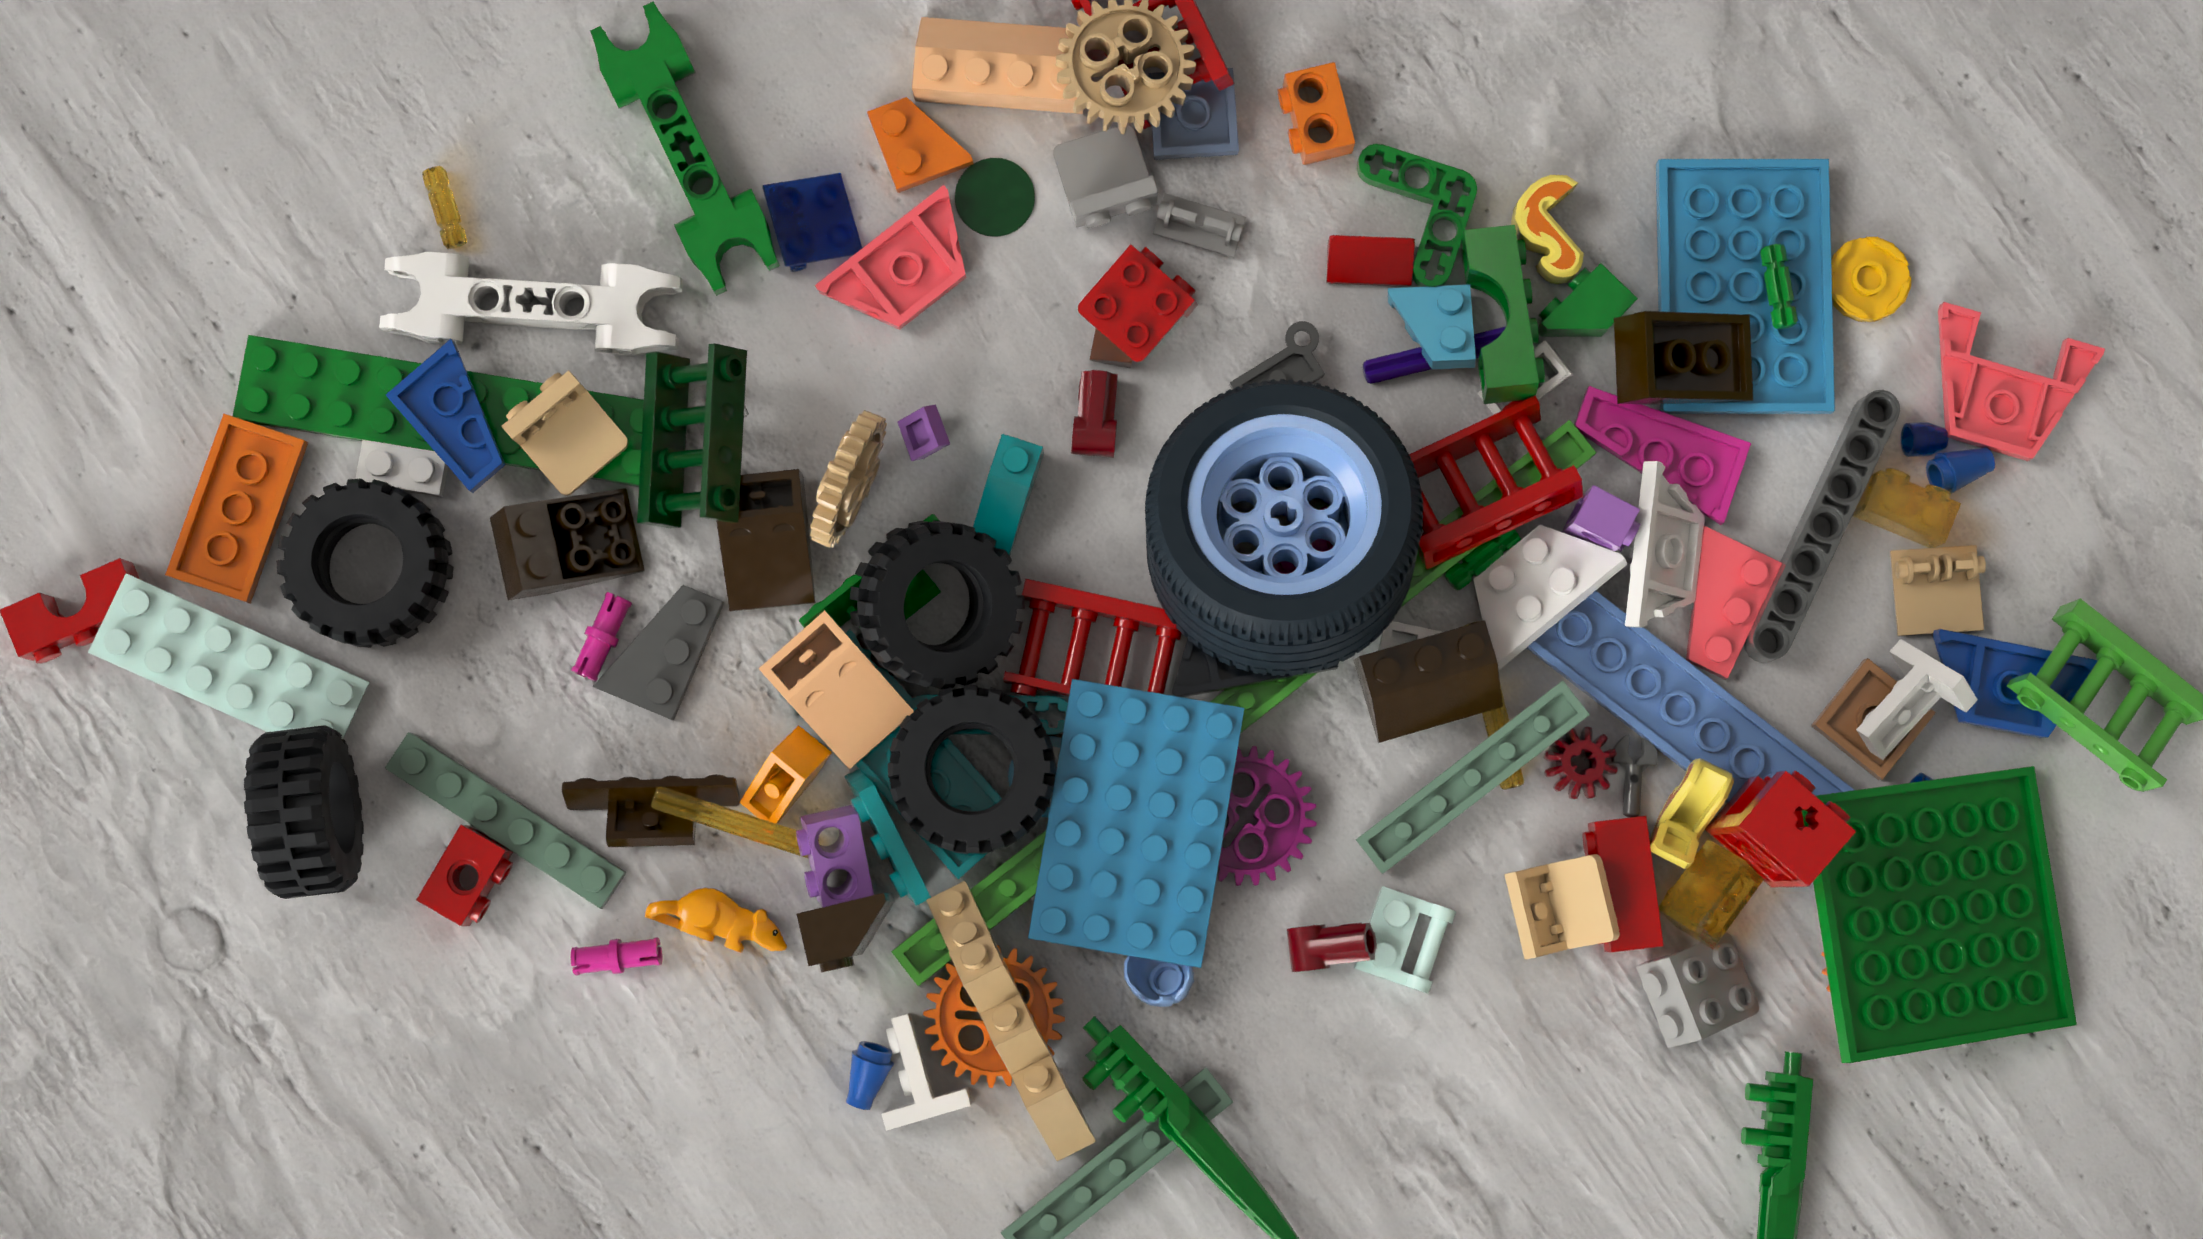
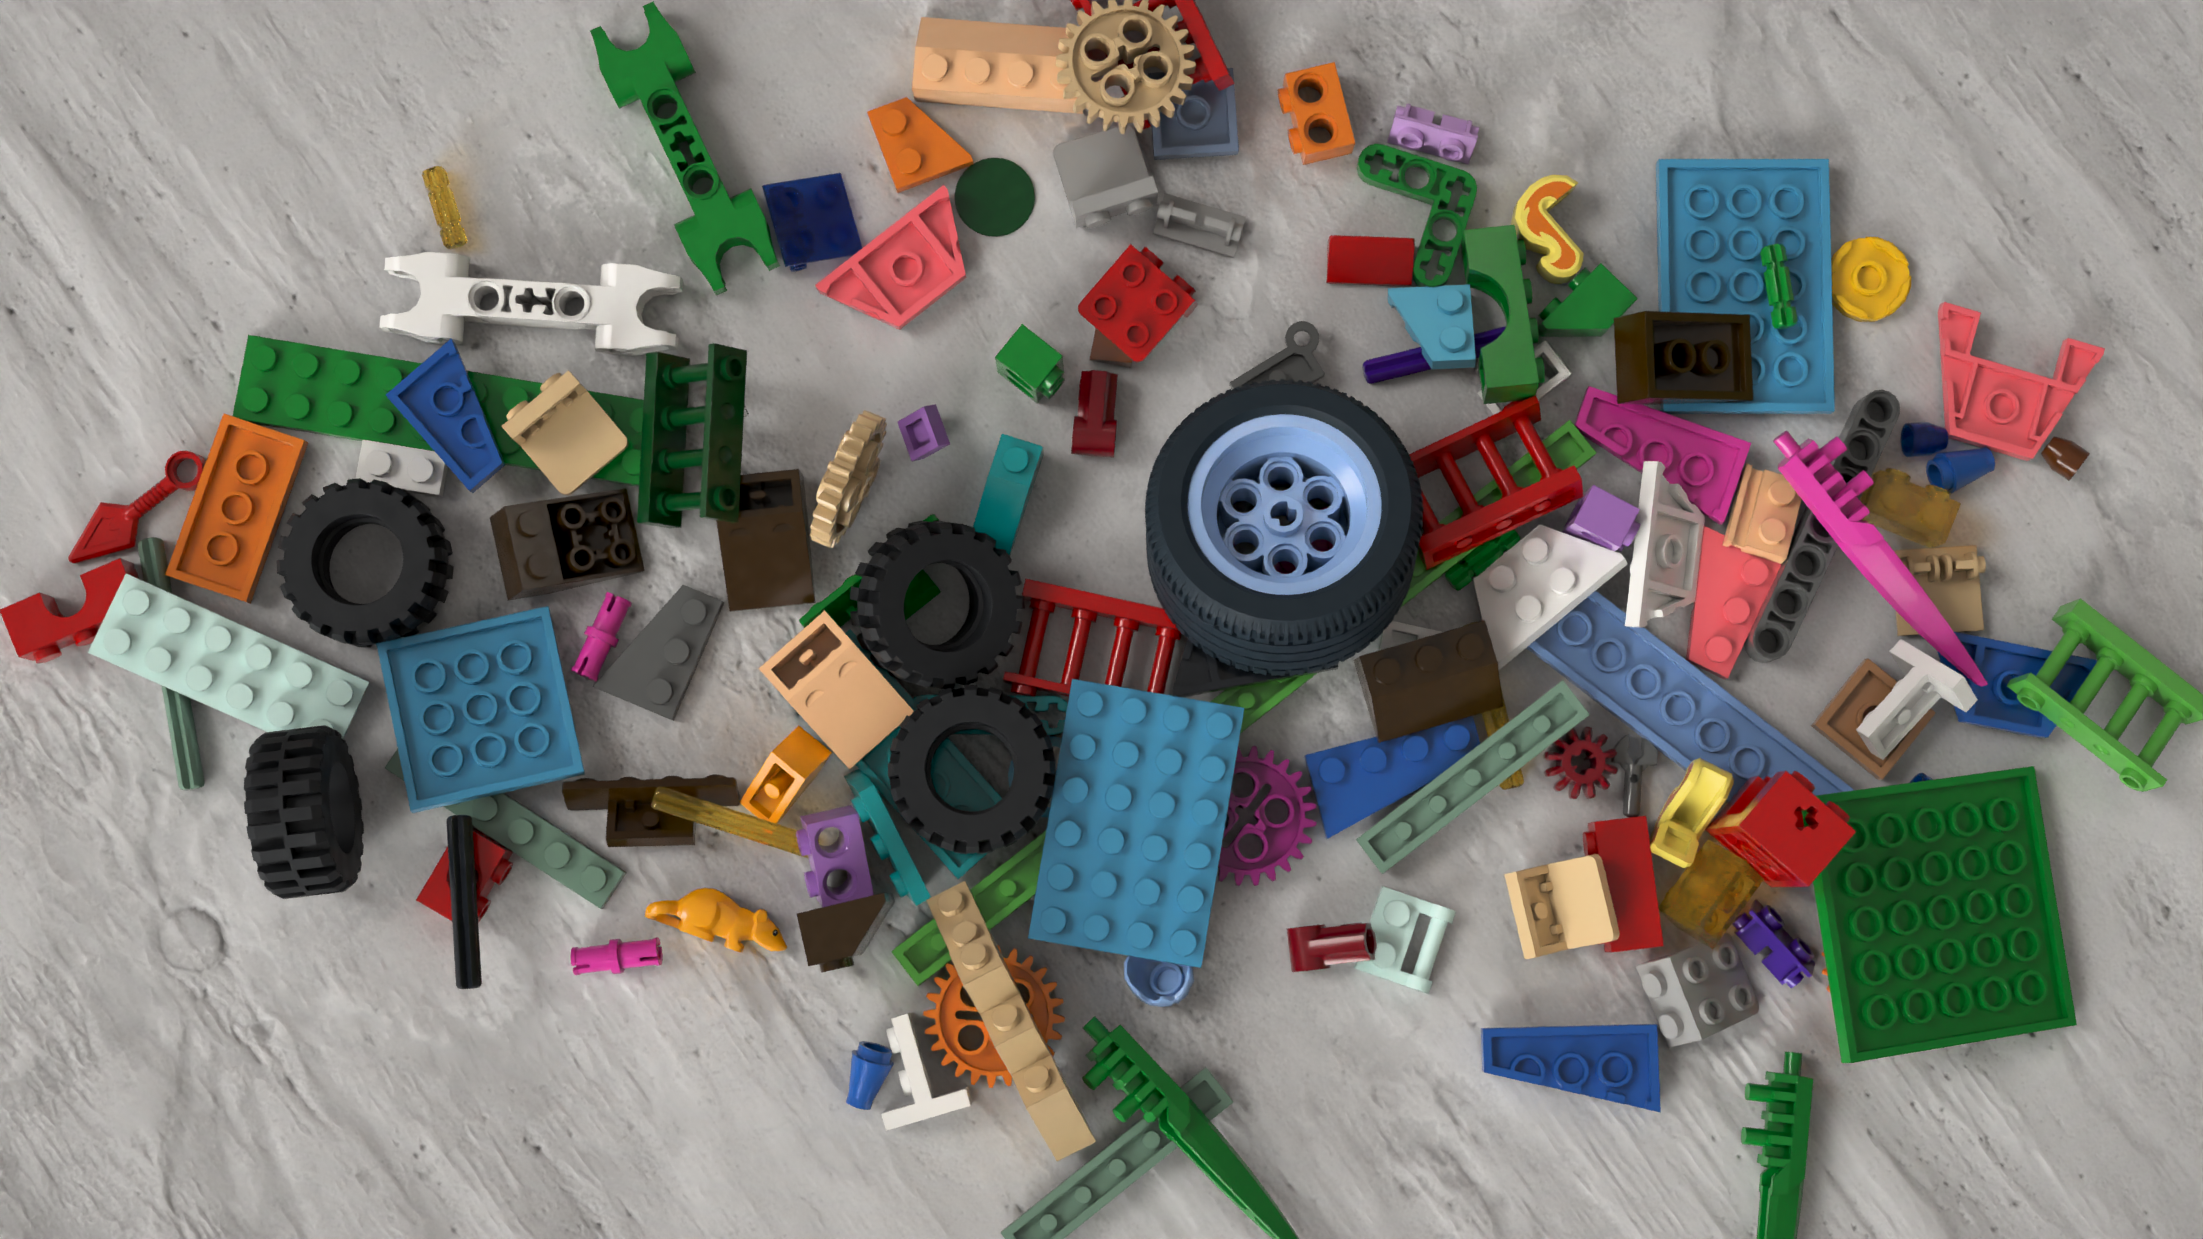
(116, 525): none -> red piece
(177, 706): none -> sand green axle
(464, 902): none -> black axle
(480, 709): none -> dark azure plate
(1031, 365): none -> green brick
(1370, 775): none -> blue wing
(1450, 140): none -> lavender hinge
(1587, 1060): none -> blue wing
(1763, 515): none -> light nougat plate
(1788, 954): none -> dark purple hinge
(1841, 514): none -> dark pink piece
(2064, 456): none -> reddish brown hose

